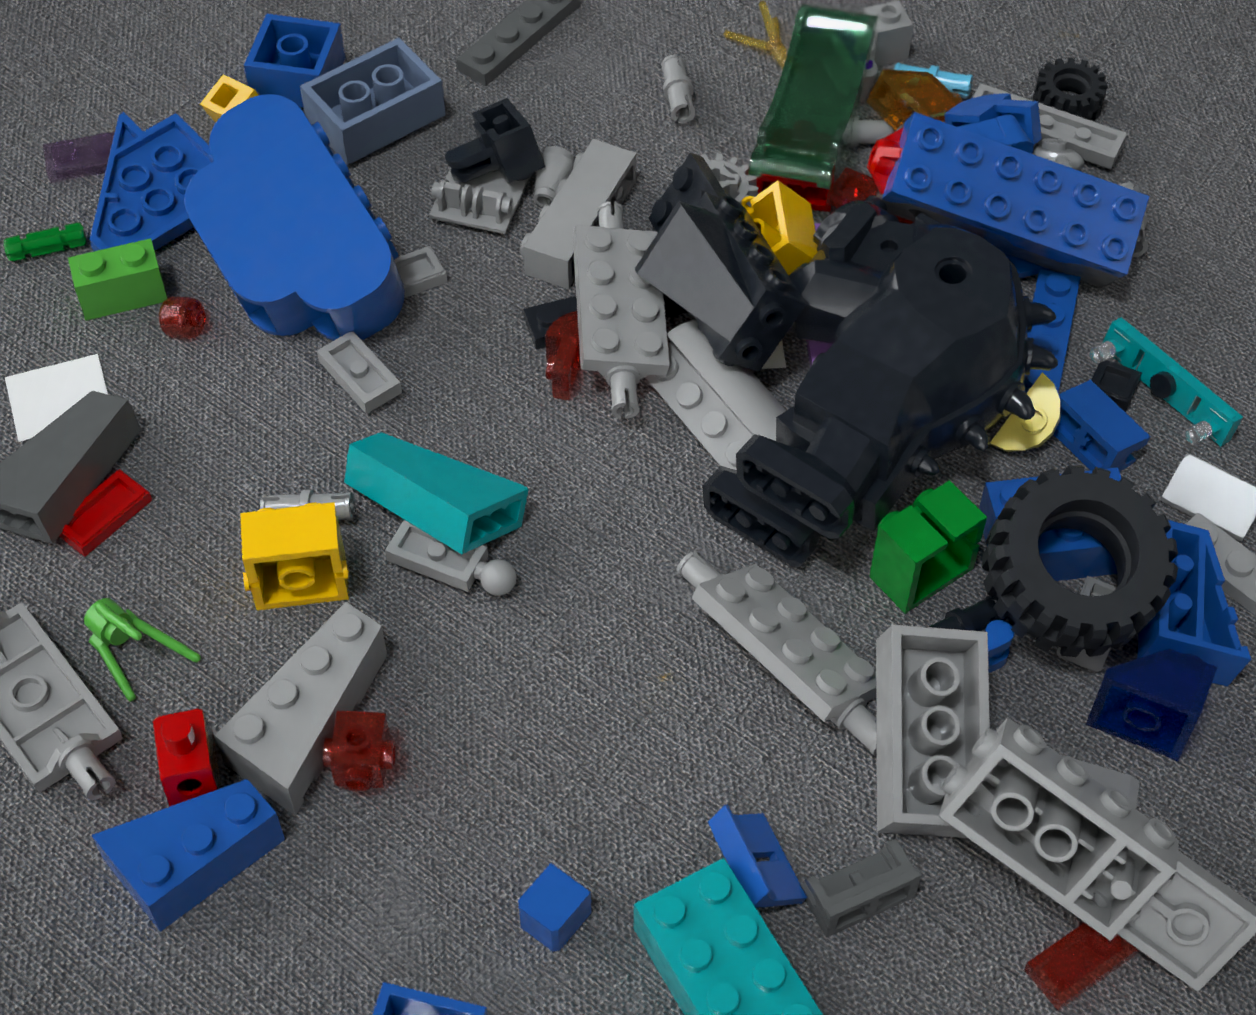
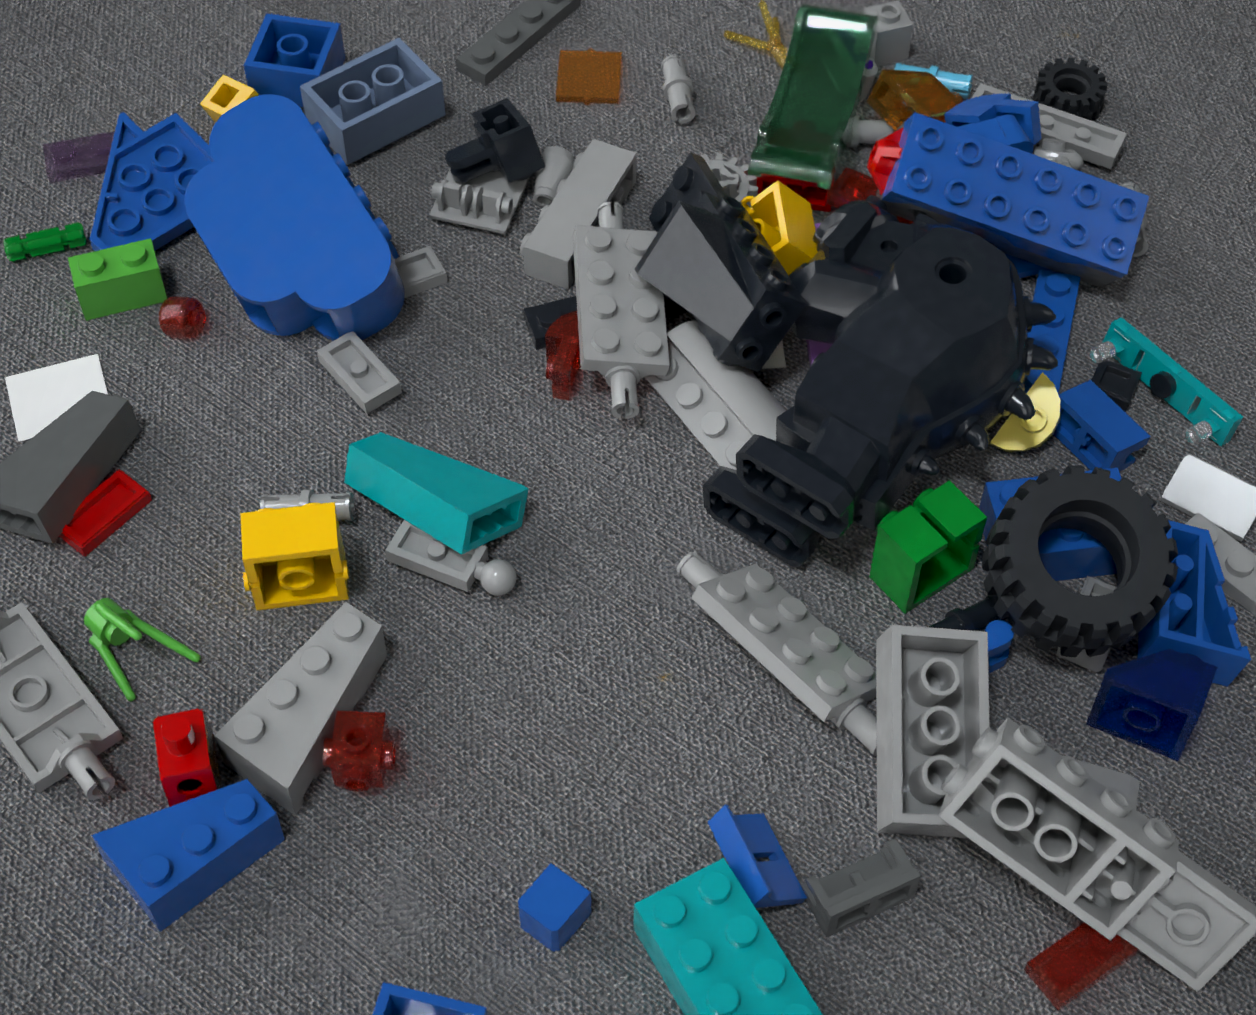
(589, 77): none -> clear orange piece

